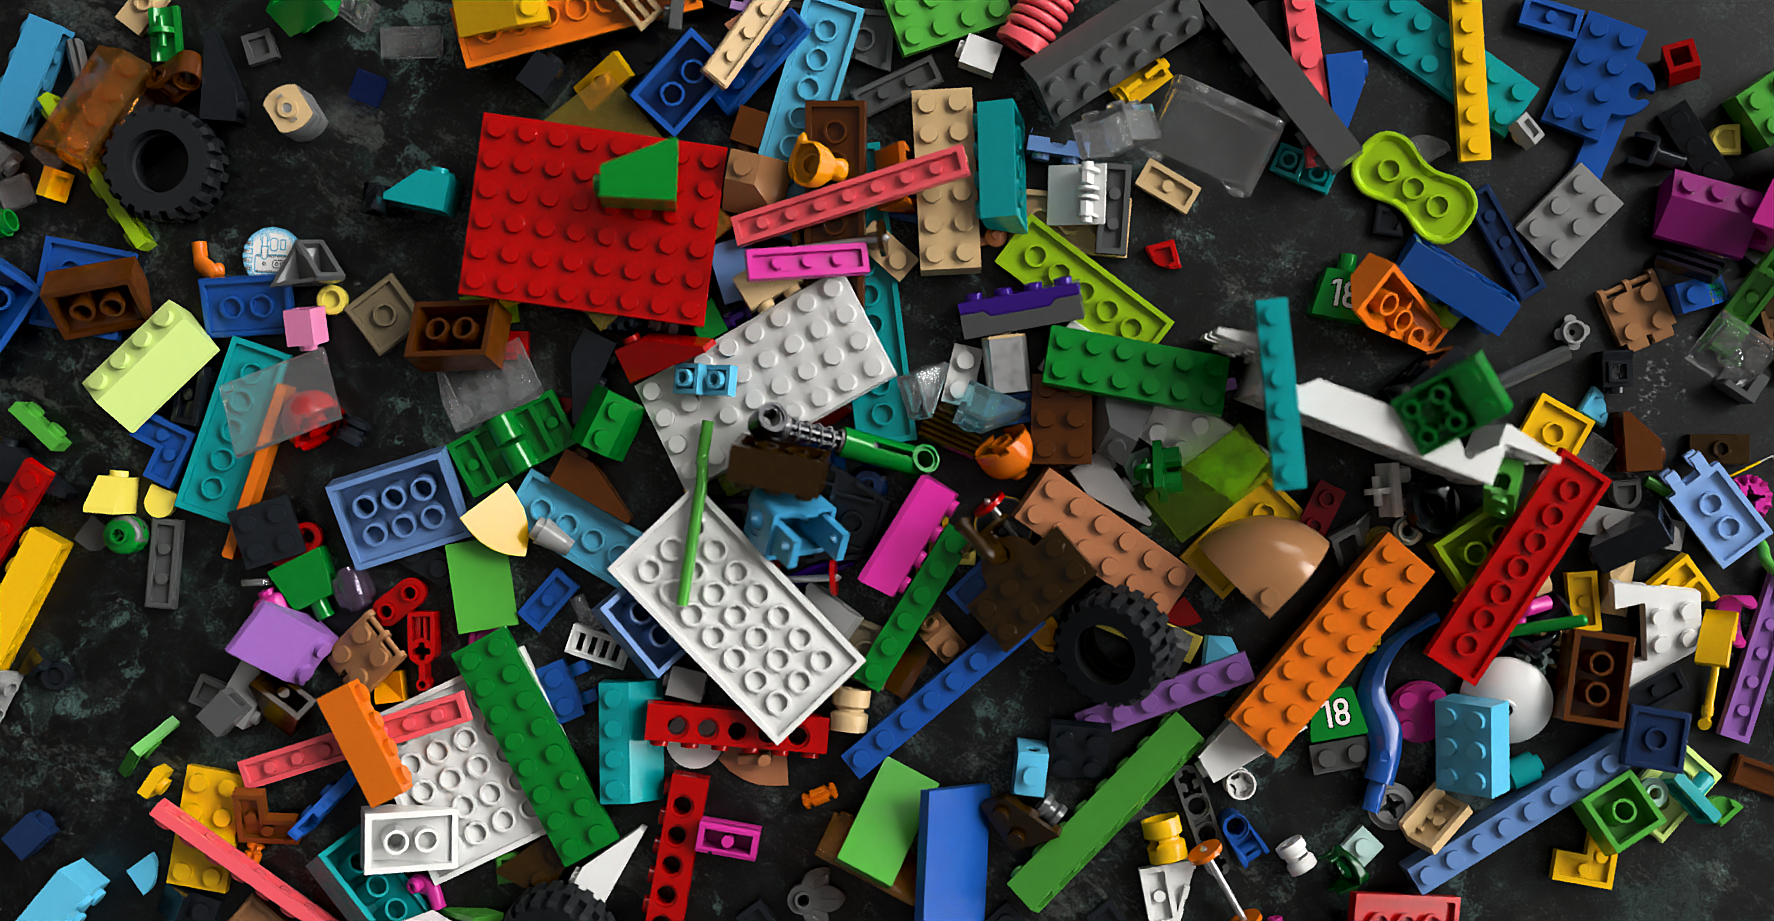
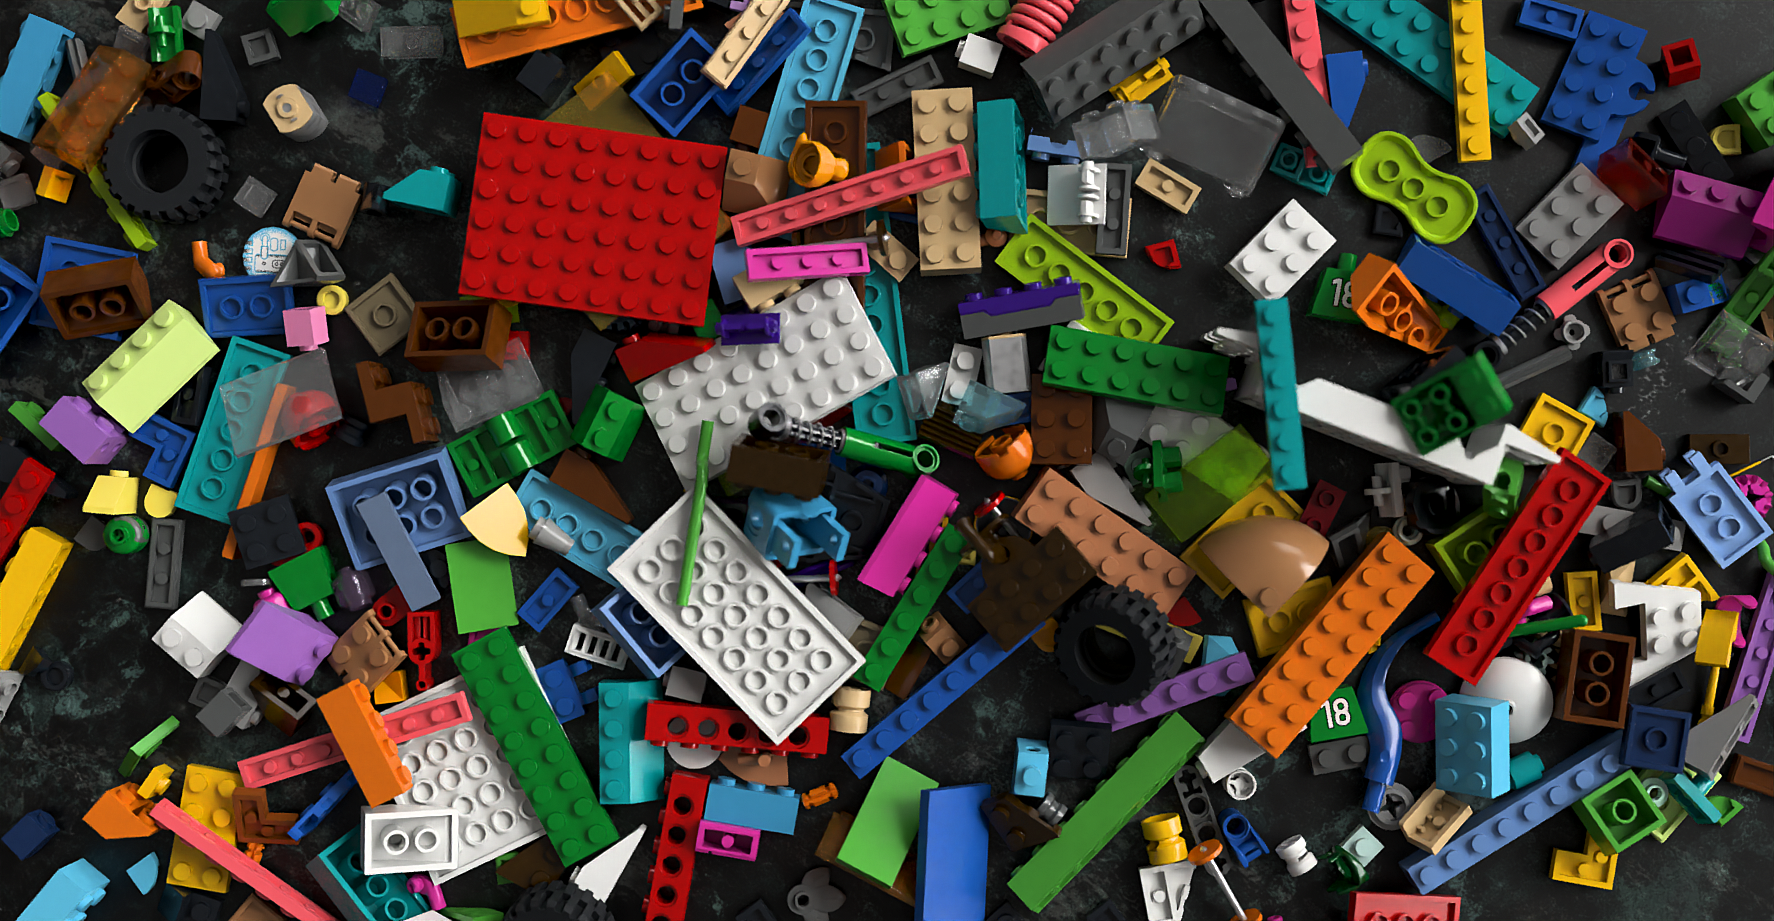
(85, 429): none -> medium lavender piece
(122, 814): none -> orange slope
(132, 41): none -> clear tile
(198, 635): none -> white slope
(200, 18): none -> light grey plate
(255, 196): none -> clear tile
(324, 204): none -> medium nougat plate
(398, 402): none -> reddish brown bracket
(398, 551): none -> sand blue tile
(641, 178): green slope -> none
(705, 379): medium azure slope -> none
(749, 329): none -> dark purple hinge
(752, 805): none -> dark azure brick
(1273, 632): none -> yellow tile
(1280, 252): none -> white brick
(1558, 298): none -> coral piece
(1632, 174): none -> clear red brick
(1645, 359): none -> clear light blue bush
(1715, 737): none -> light grey slope

